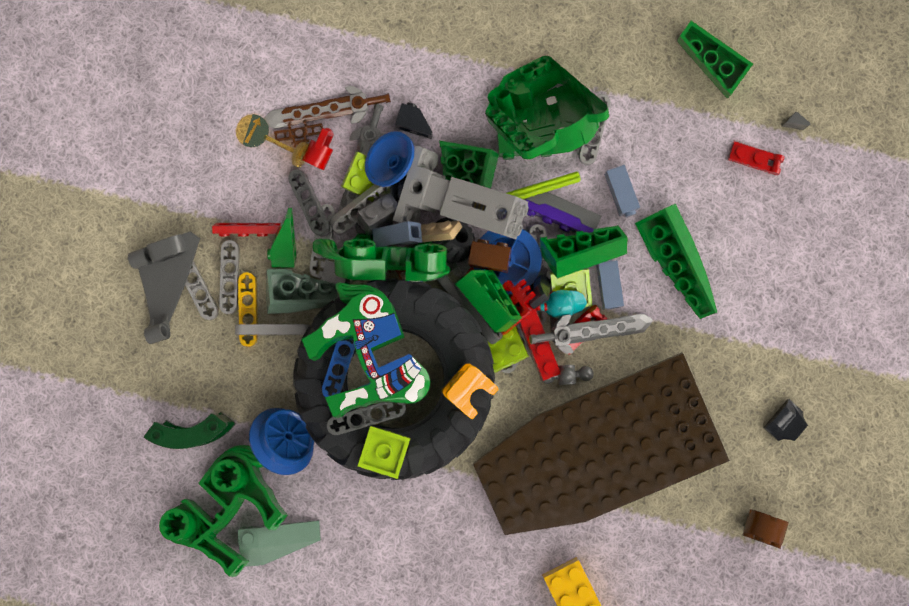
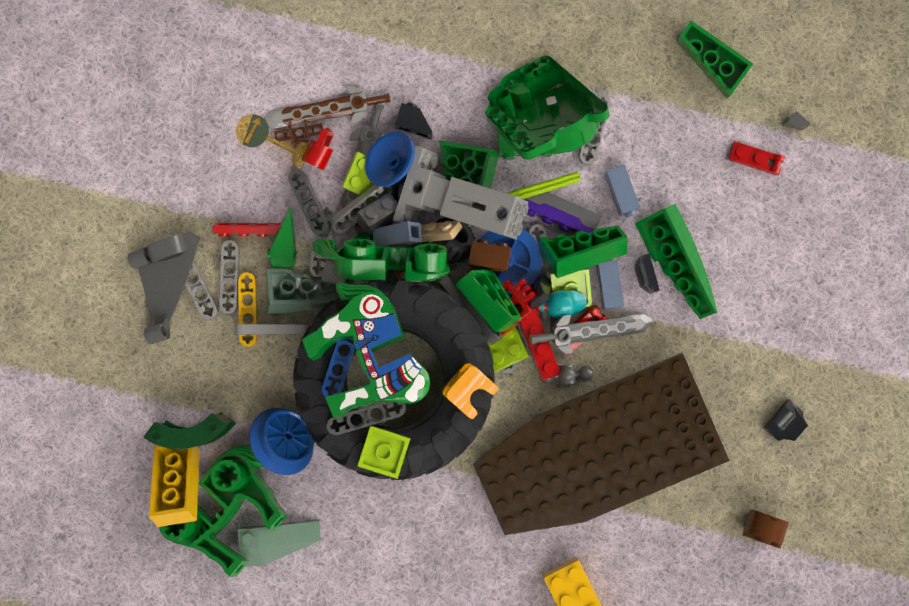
(174, 486): none -> yellow brick
(646, 274): none -> black slope

